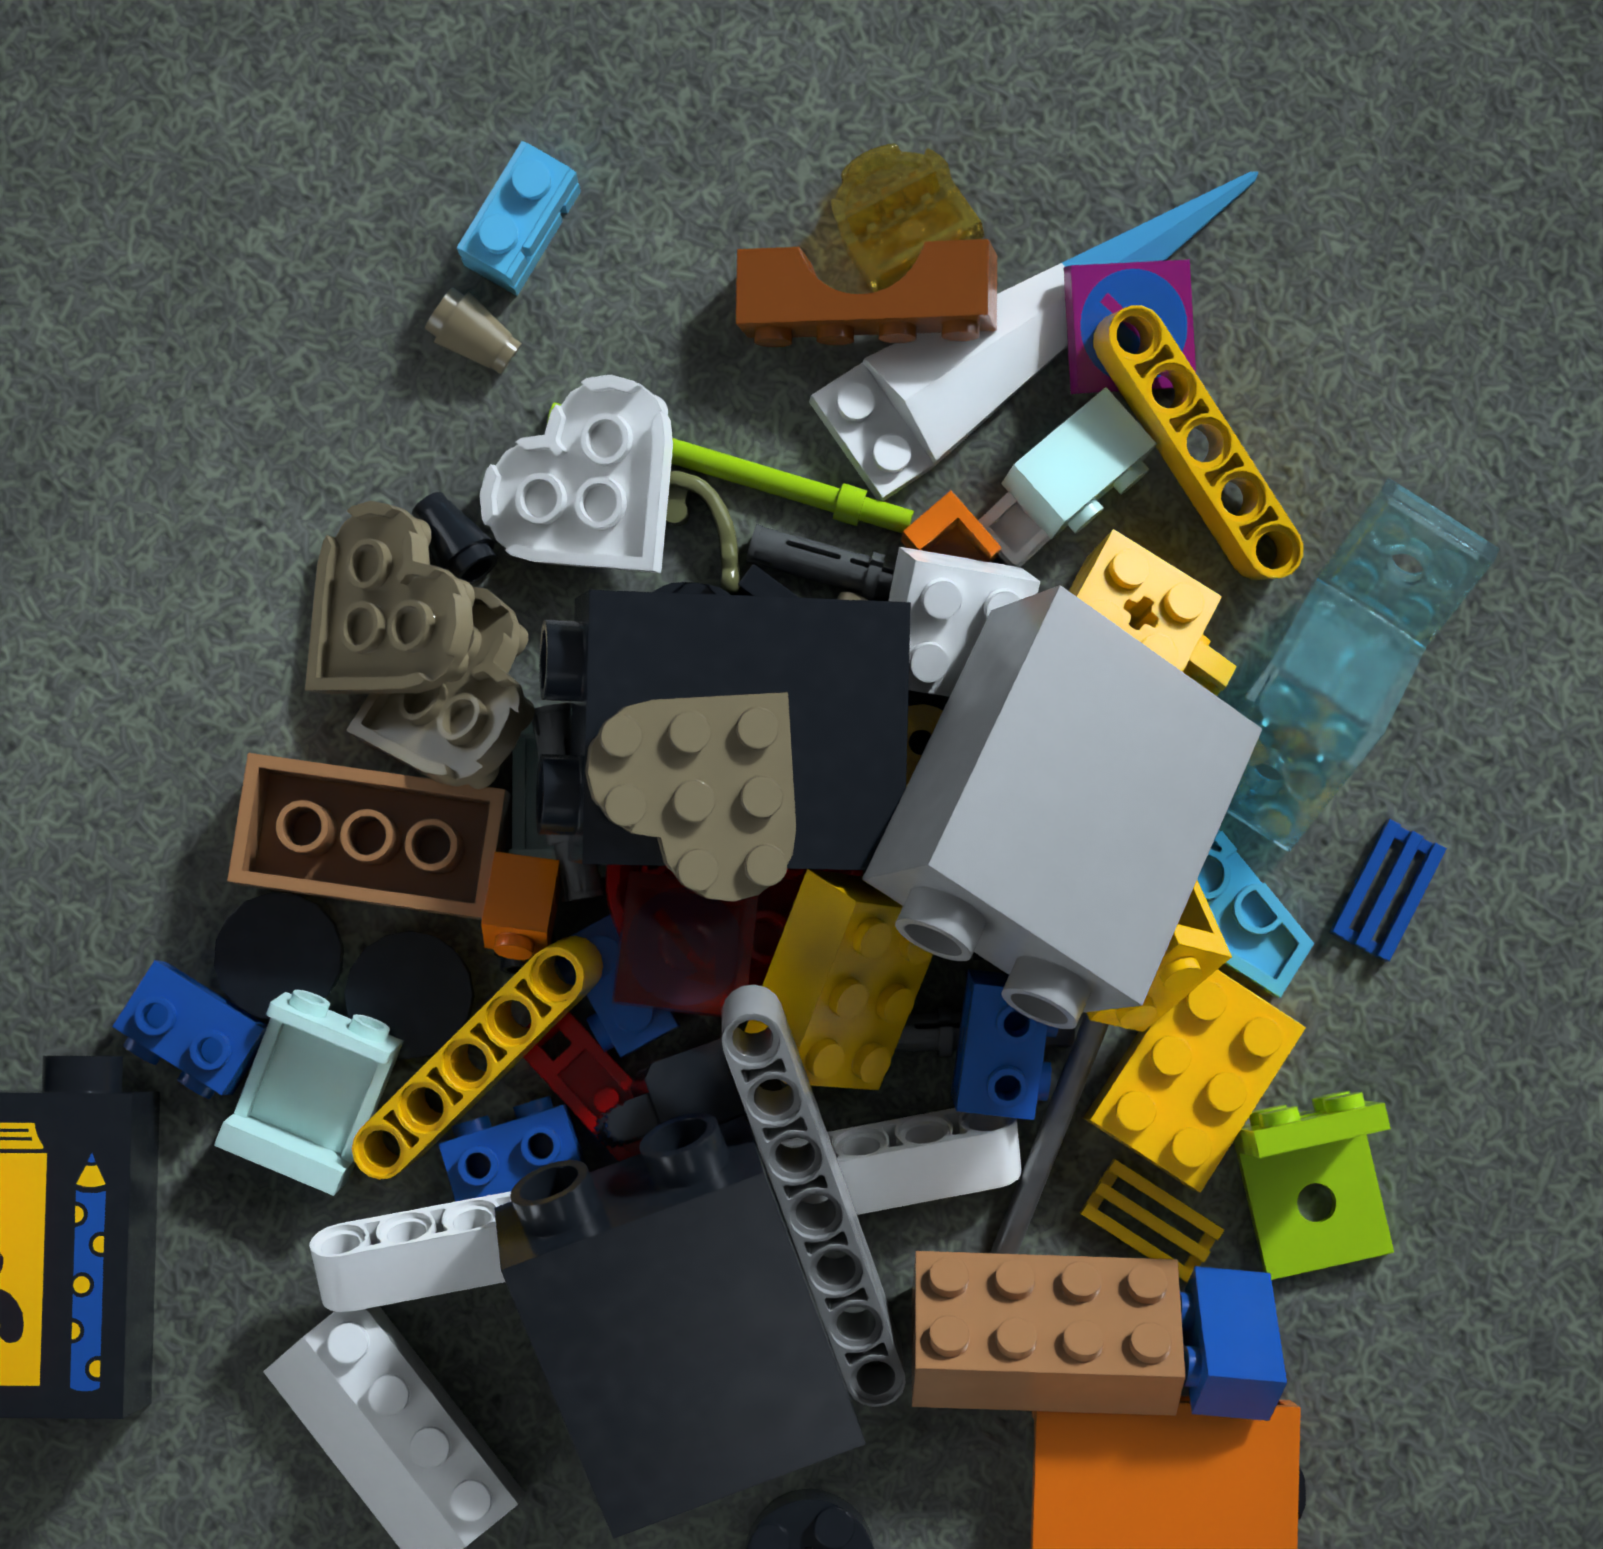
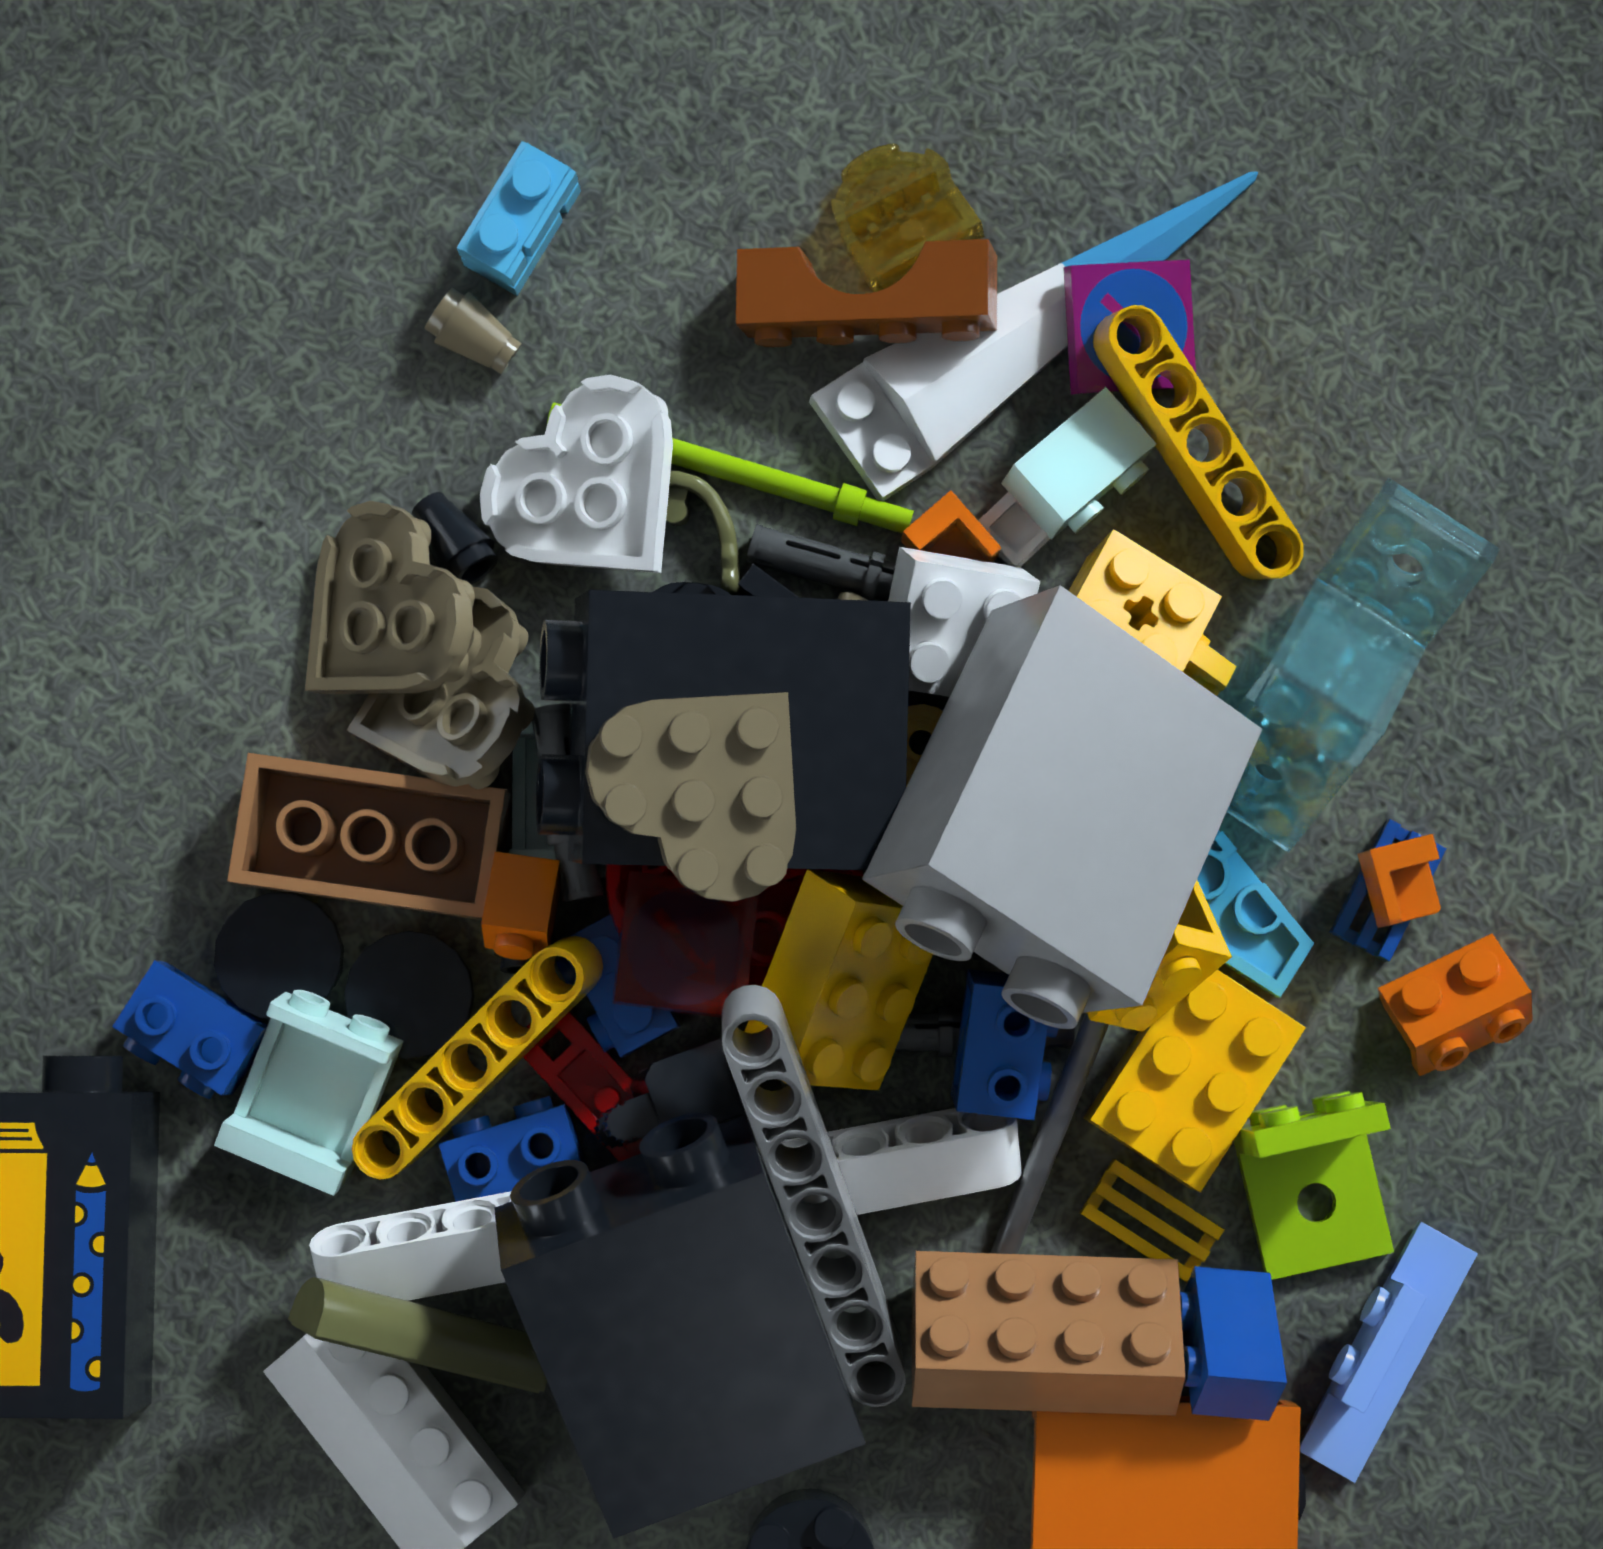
(417, 1334): none -> olive brick
(1386, 1351): none -> light blue bracket
(1401, 880): none -> orange panel
(1458, 1005): none -> orange bracket

